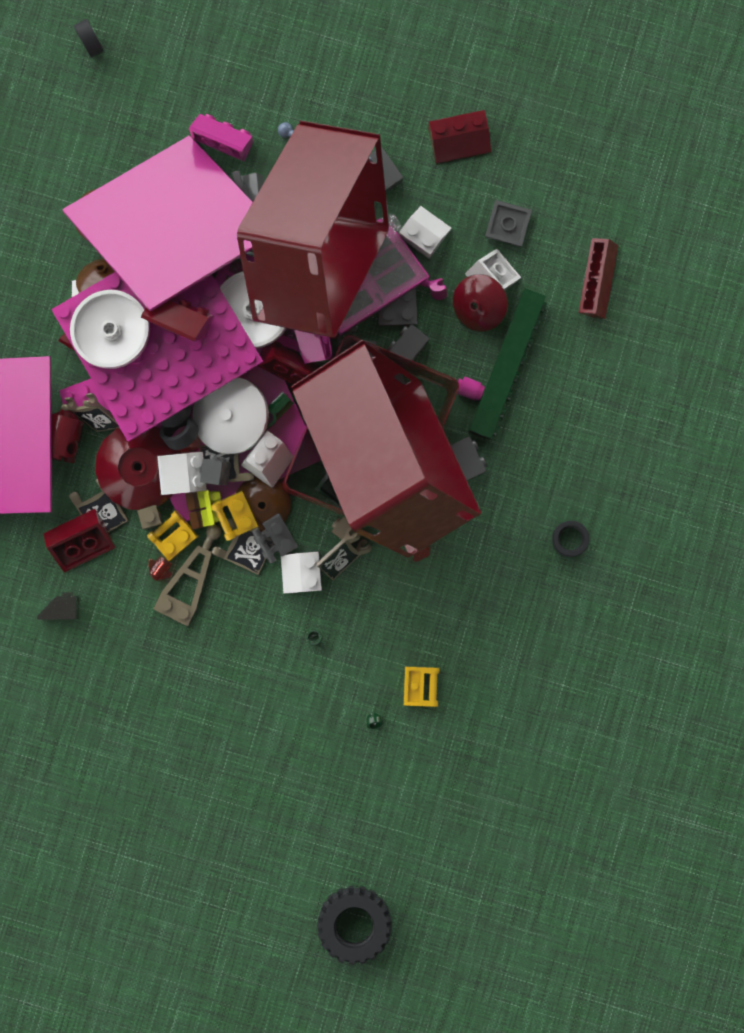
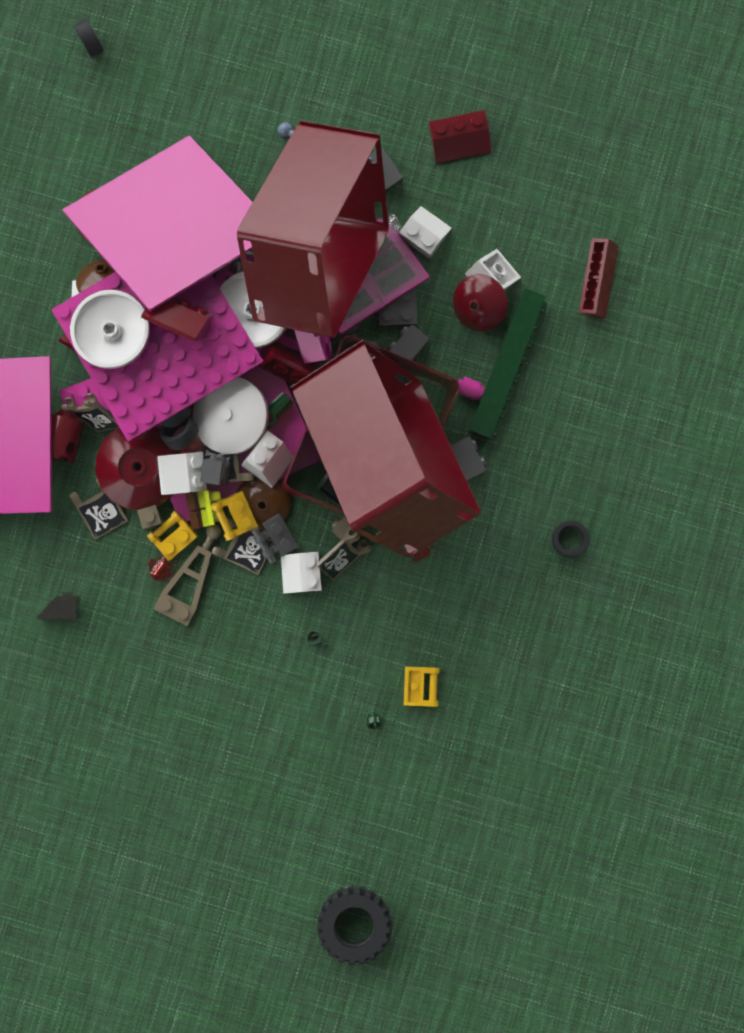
(78, 540): dark red slope -> none
(221, 136): dark pink slope -> none
(249, 184): dark grey piece -> none
(437, 289): dark pink piece -> none
(508, 223): dark grey plate -> none

